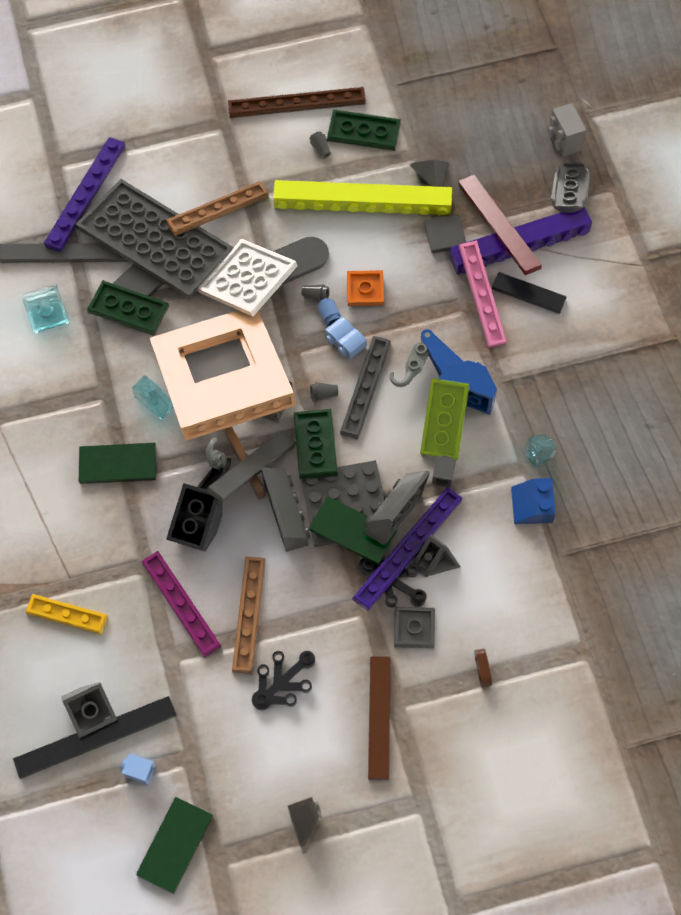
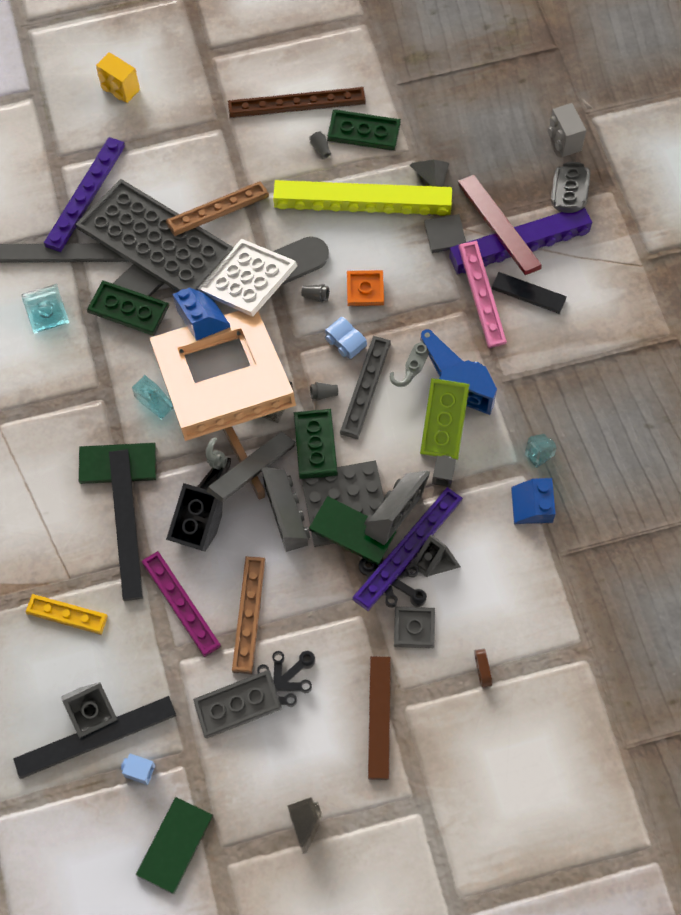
(117, 77): none -> yellow brick
(126, 525): none -> black tile
(199, 313): none -> blue slope
(237, 704): none -> dark grey tile
(328, 311): medium blue brick -> none

